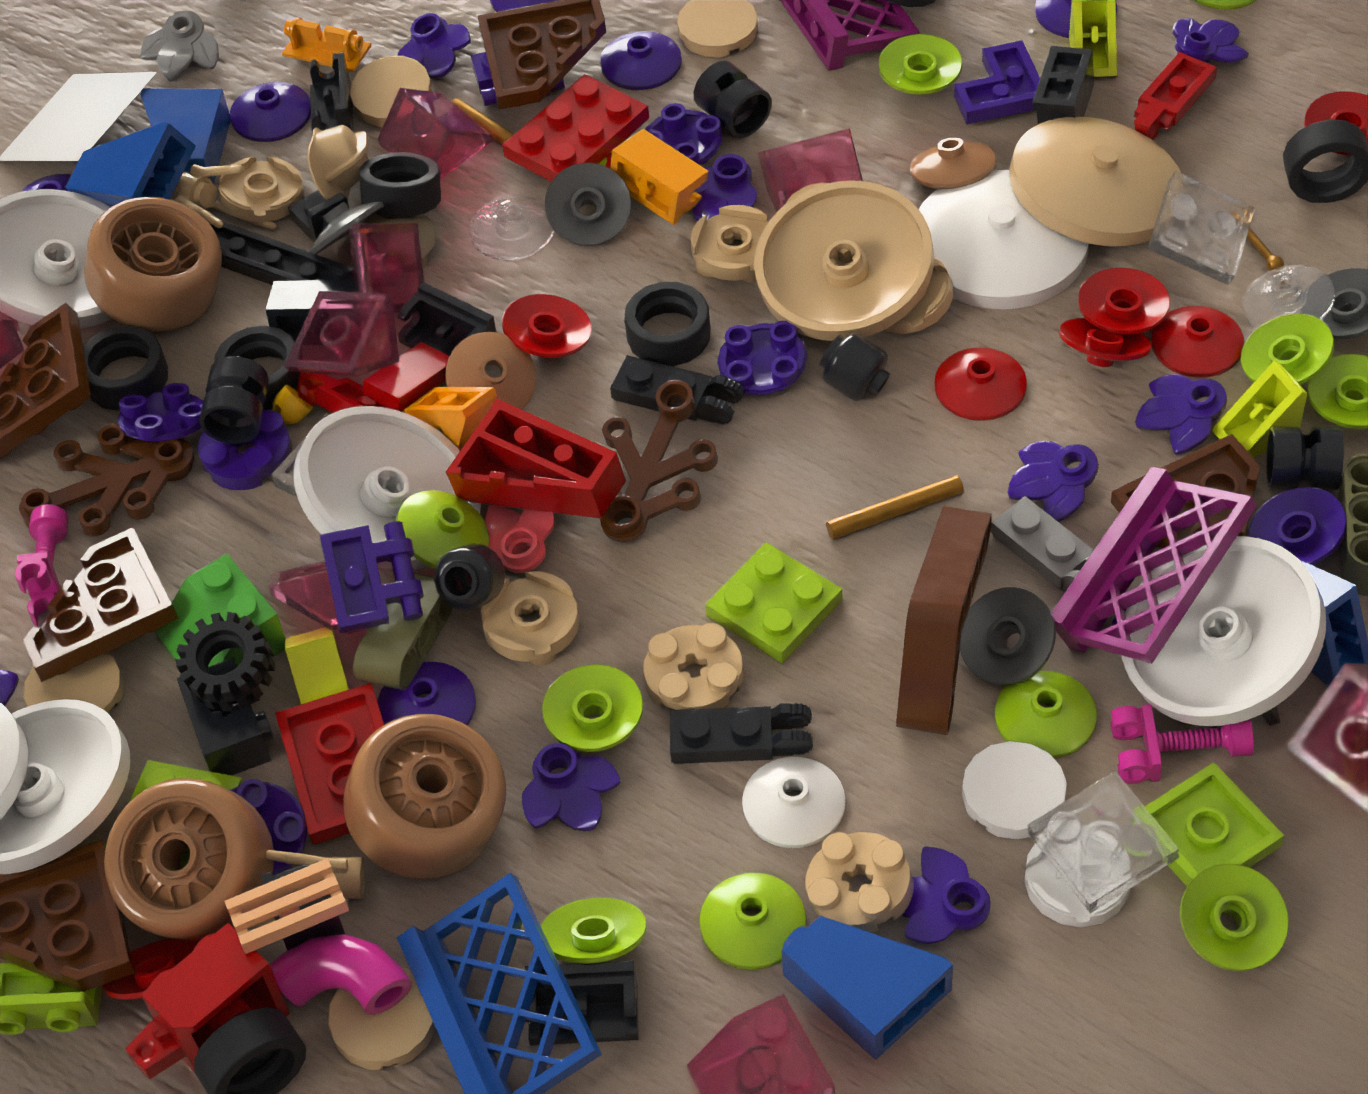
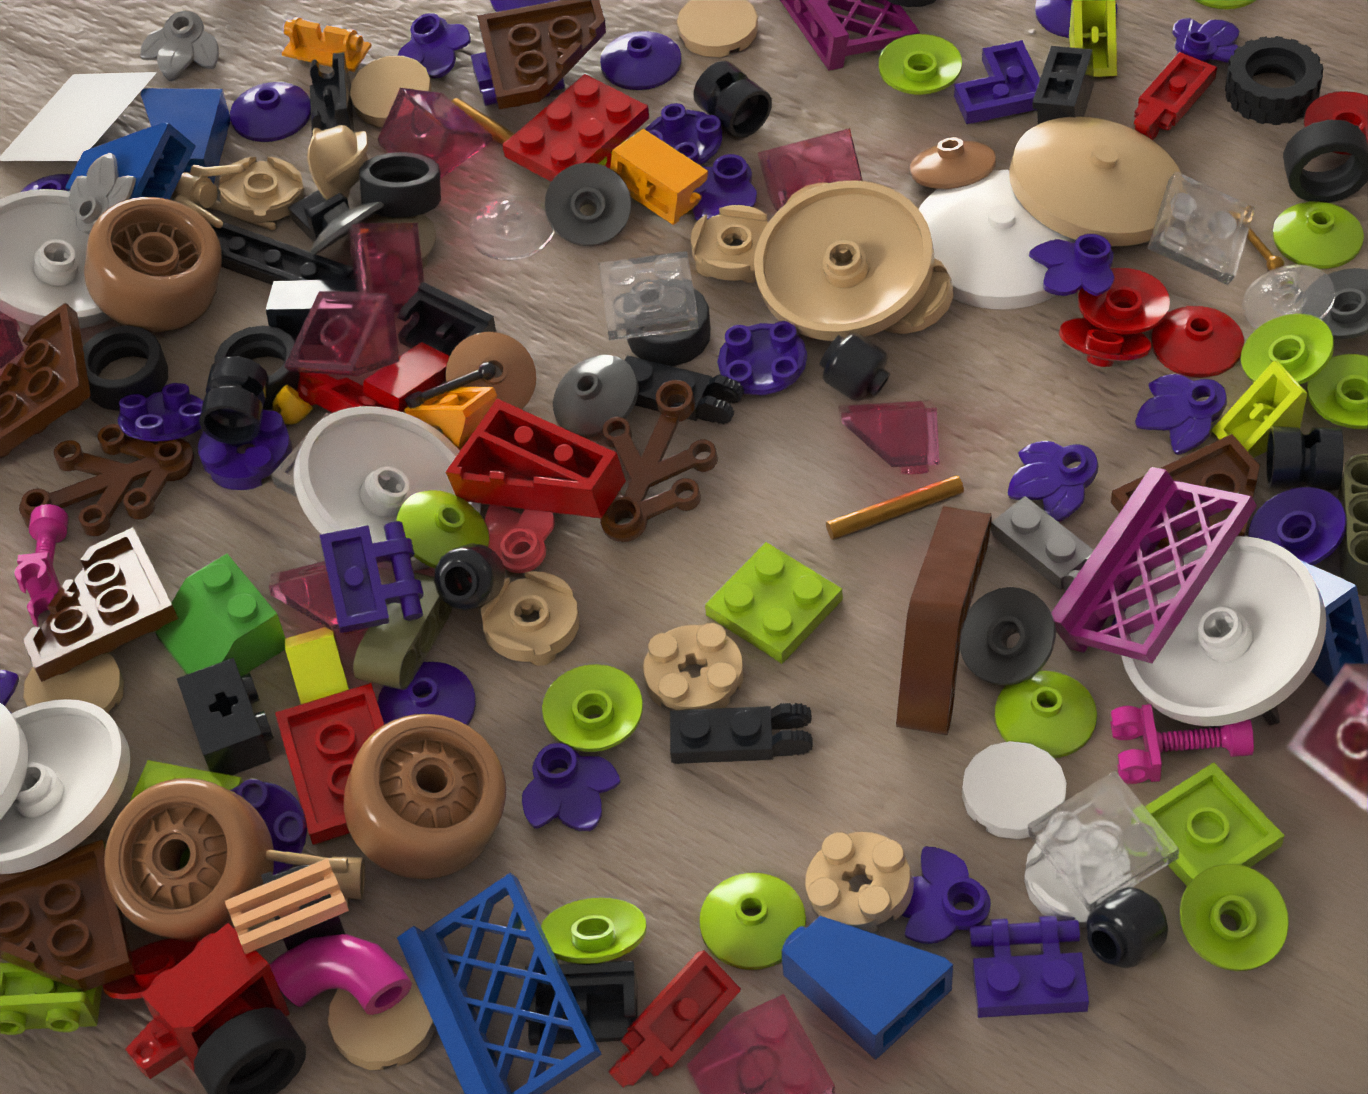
(98, 191): none -> light grey plate
(214, 639): black tyre -> none
(486, 371): none -> black hinge
(546, 325): red dish -> none
(594, 393): none -> dark grey dish
(648, 295): none -> clear plate
(674, 1019): none -> red hinge
(793, 819): white dish -> none
(897, 431): none -> clear pink slope
(980, 384): red dish -> none
(1028, 982): none -> dark purple plate
(1076, 265): none -> dark purple plate
(1126, 927): none -> black head
(1273, 56): none -> black tyre
(1318, 235): none -> lime dish

